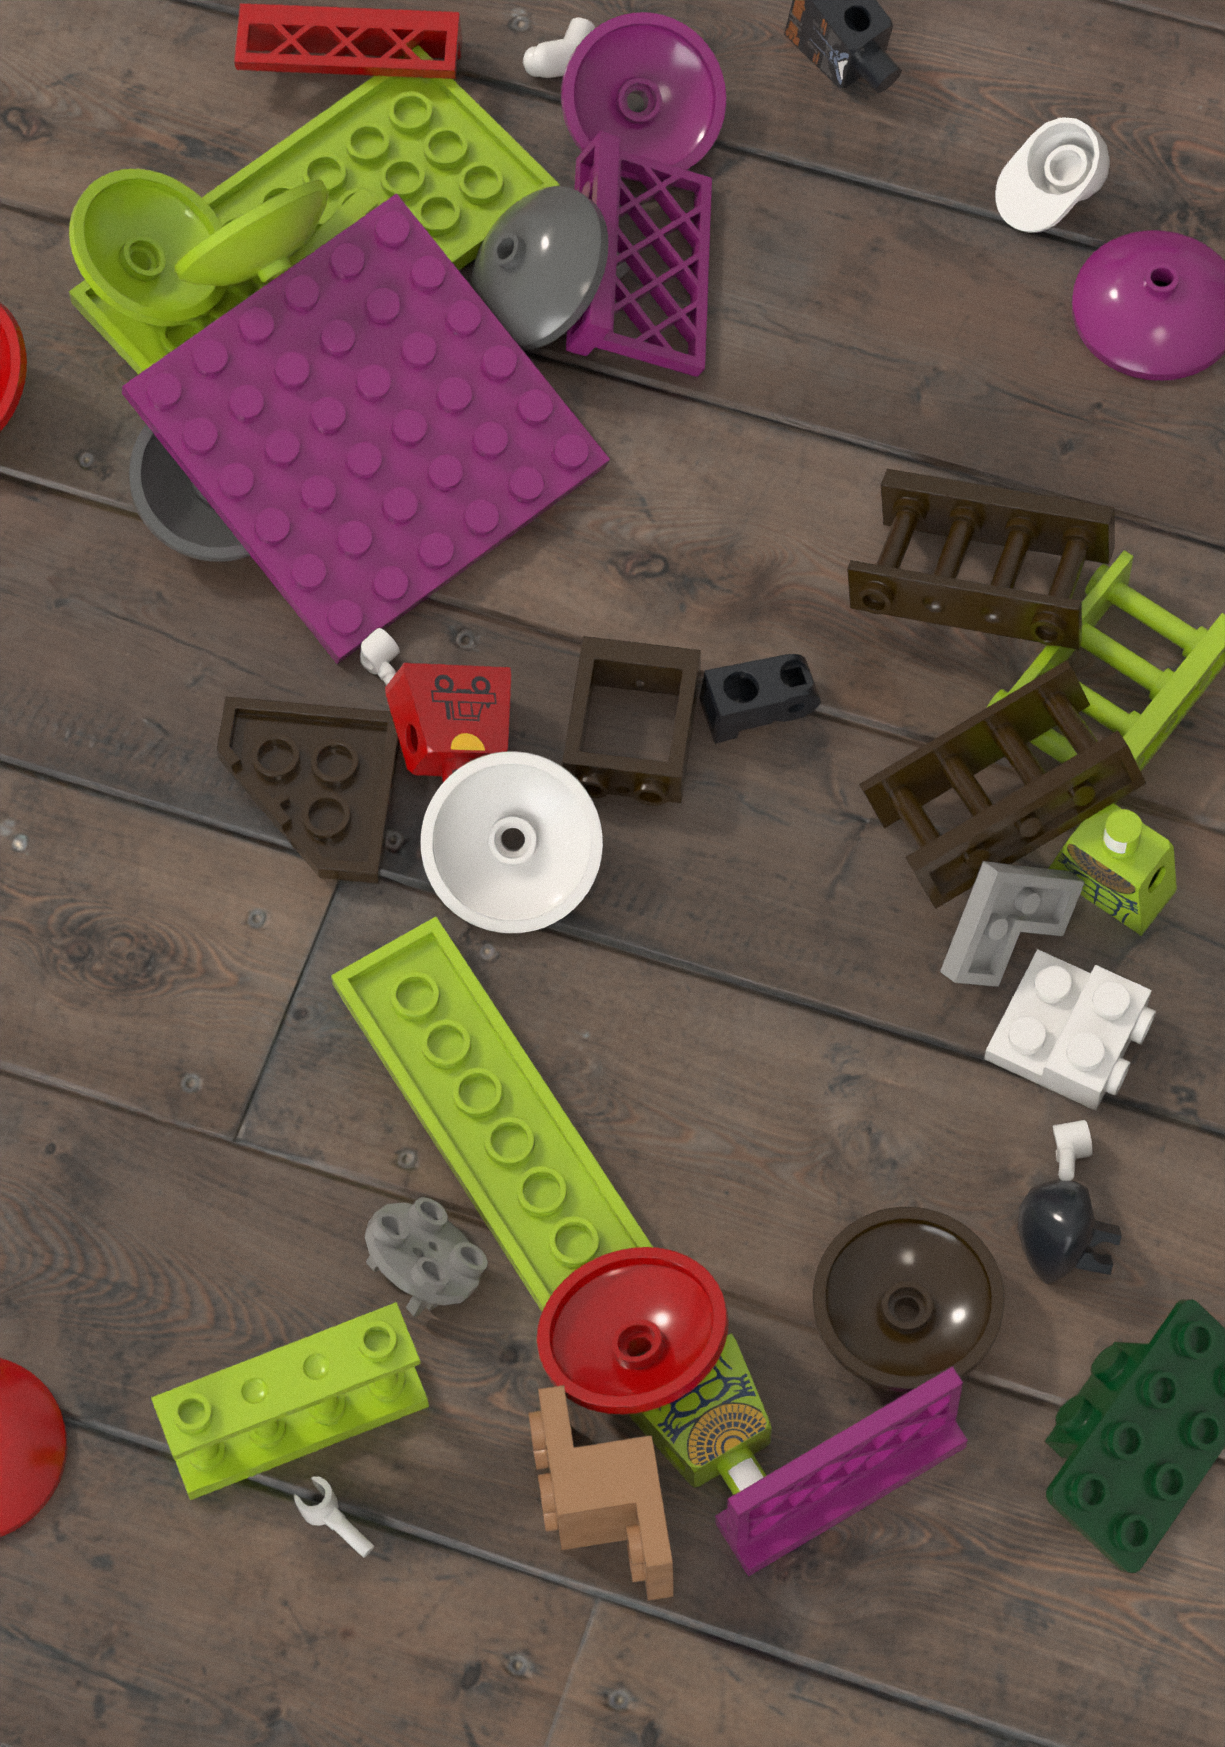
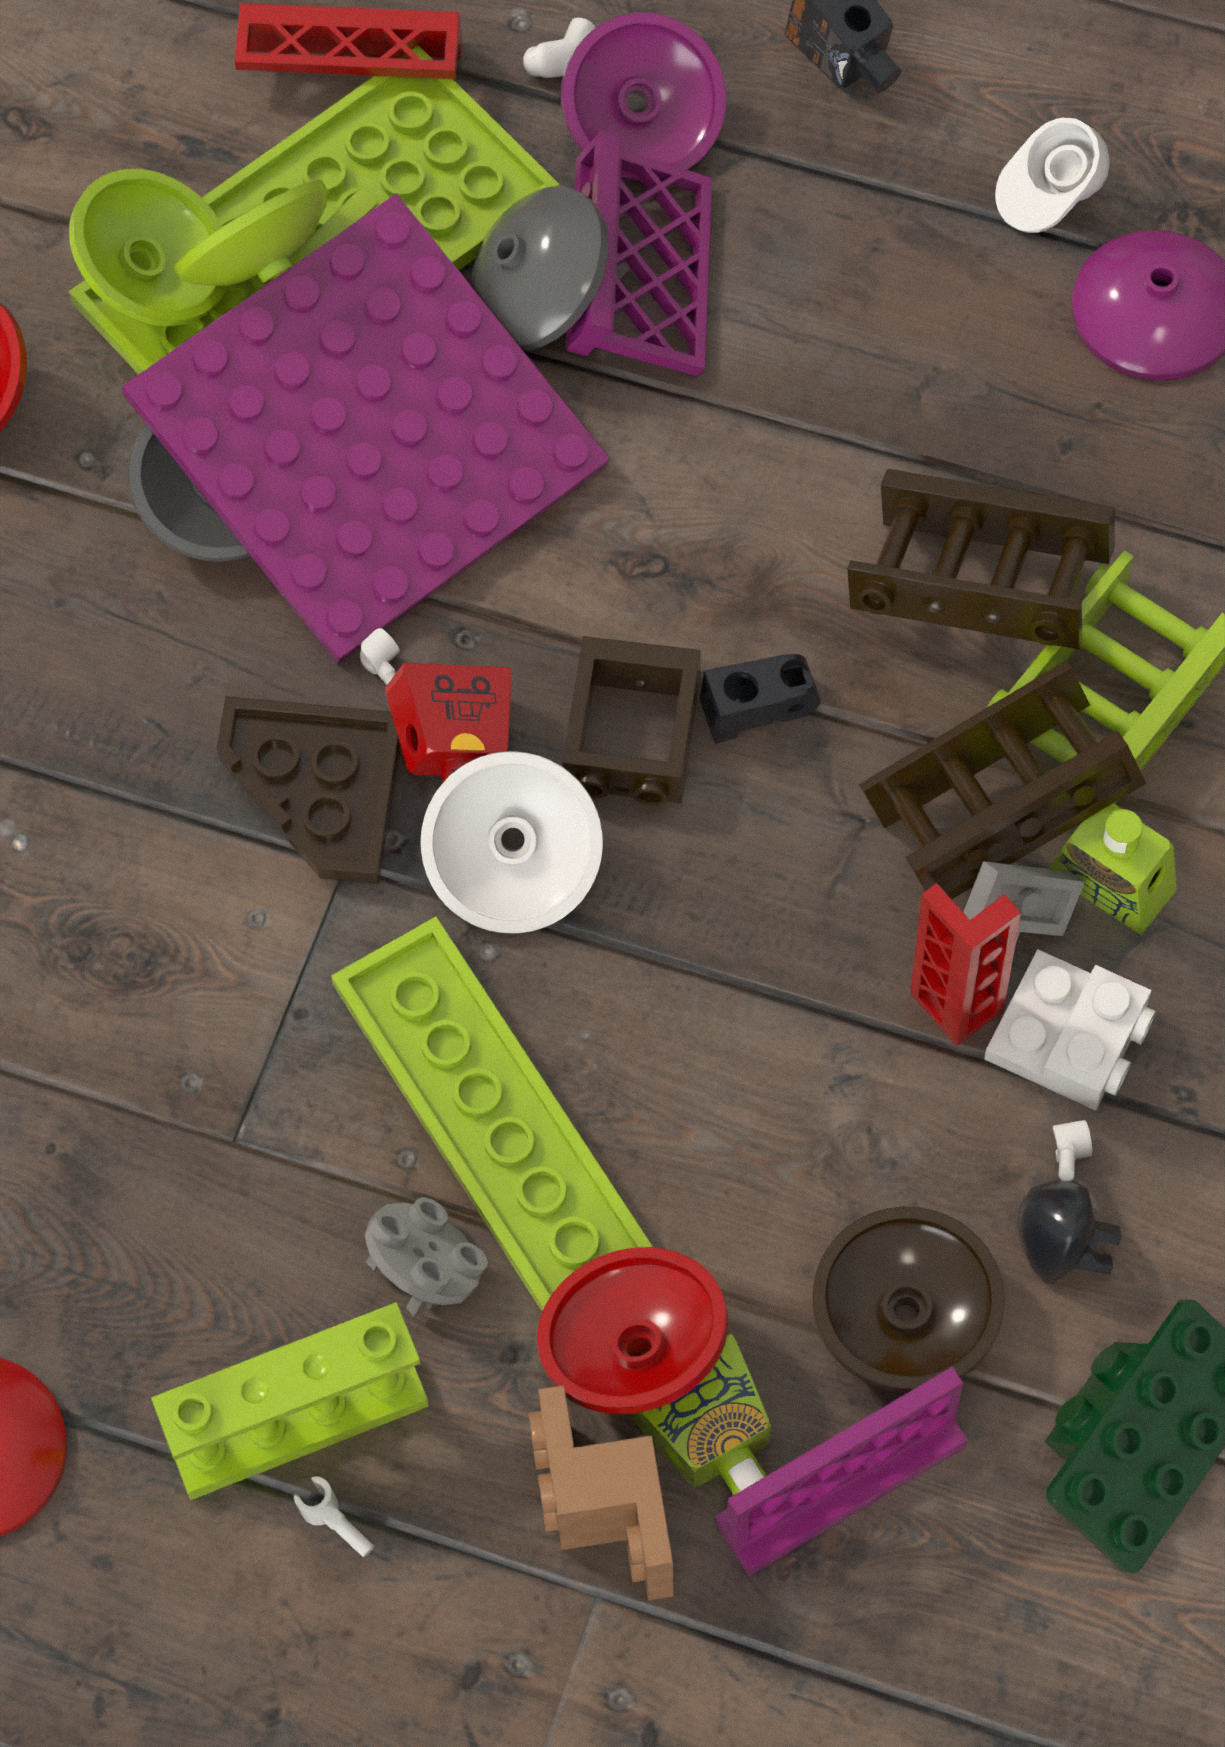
(963, 962): none -> red fence

